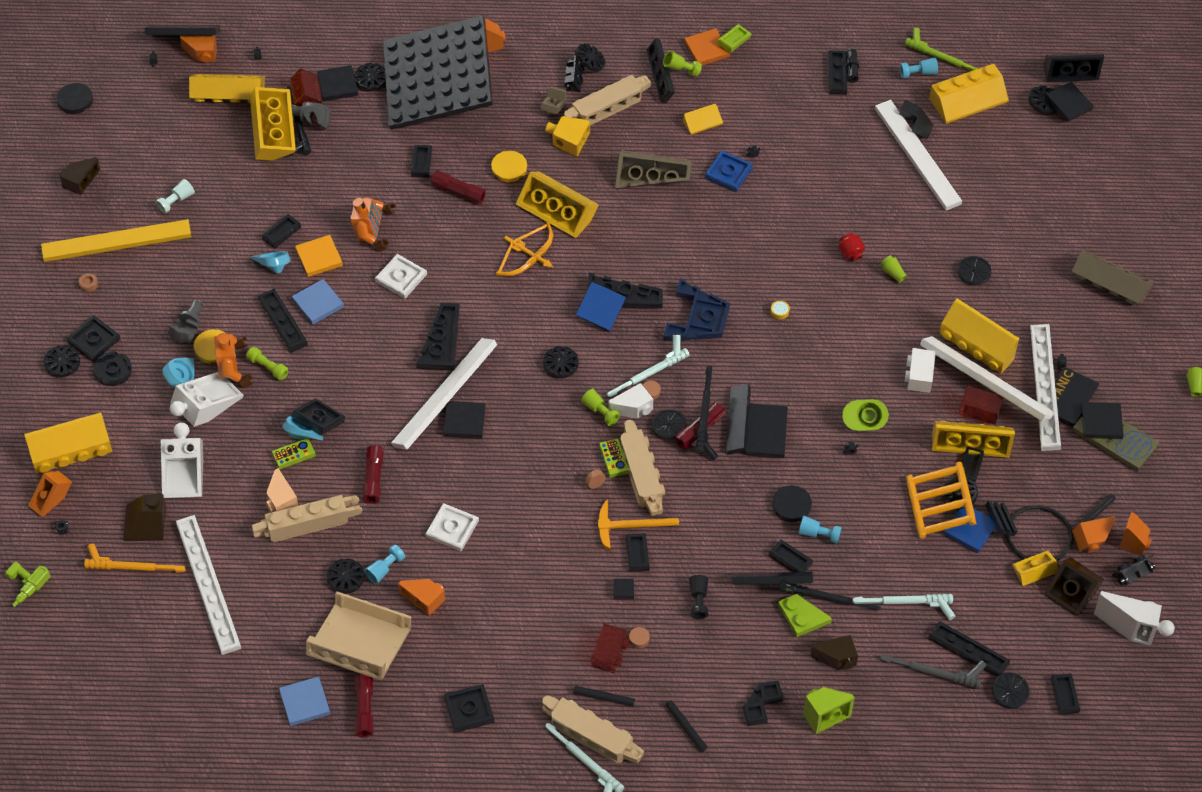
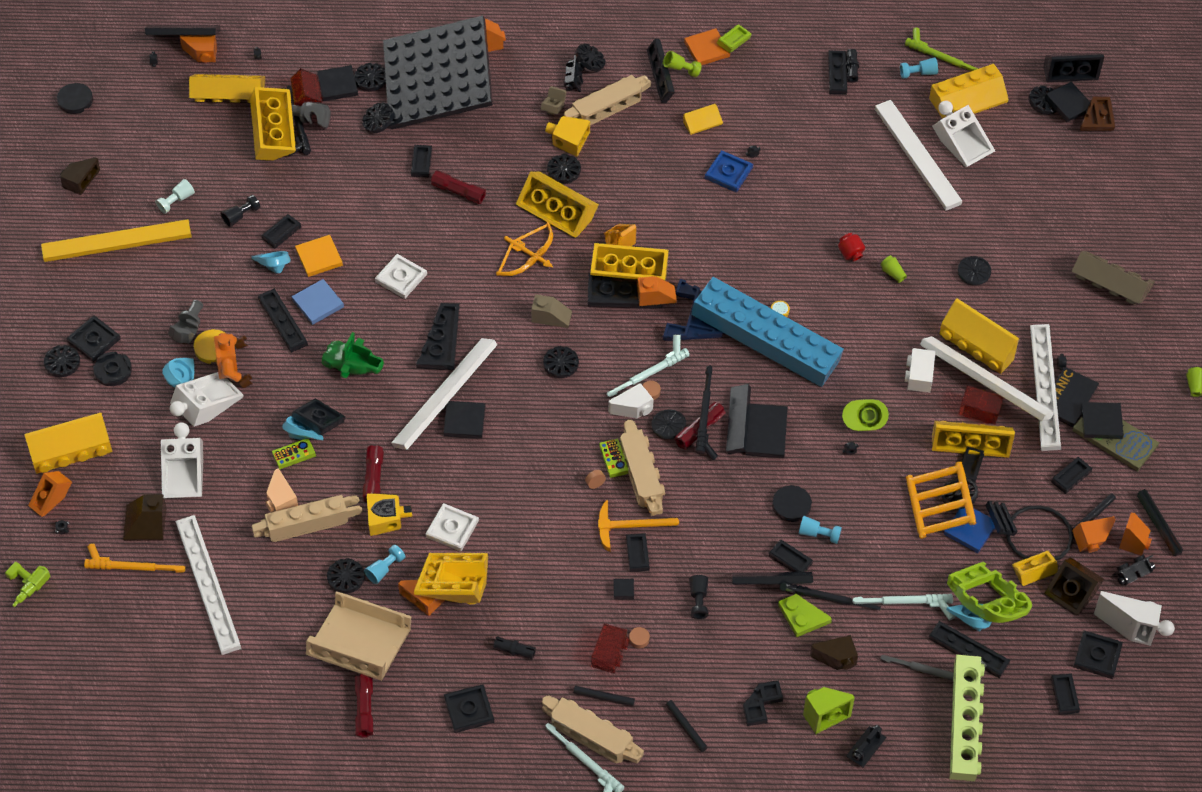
(88, 282): nougat tile -> none
(235, 213): none -> black piece
(255, 355): lime piece -> none
(304, 701): medium blue tile -> none
(351, 358): none -> green piece
(367, 218): orange torso -> none
(378, 118): none -> black wheel
(385, 513): none -> yellow torso
(454, 577): none -> yellow slope
(509, 166): yellow tile -> none
(514, 647): none -> black pin
(550, 312): none -> dark tan slope
(564, 168): none -> black wheel
(595, 403): lime piece -> none
(600, 306): blue tile -> none
(621, 235): none -> light orange slope
(628, 261): none -> yellow slope
(645, 169): dark tan wedge -> none
(655, 291): none -> orange slope
(767, 331): none -> dark azure brick
(866, 745): none -> black hinge
(914, 112): black tile -> none
(960, 768): none -> yellowish green brick
(964, 135): none -> white slope
(969, 617): none -> medium azure piece
(1005, 609): none -> lime slope
(1010, 690): black wheel -> none
(1071, 475): none -> black tile
(1098, 654): none -> black tile
(1099, 115): none -> reddish brown wing
(1159, 522): none -> black axle

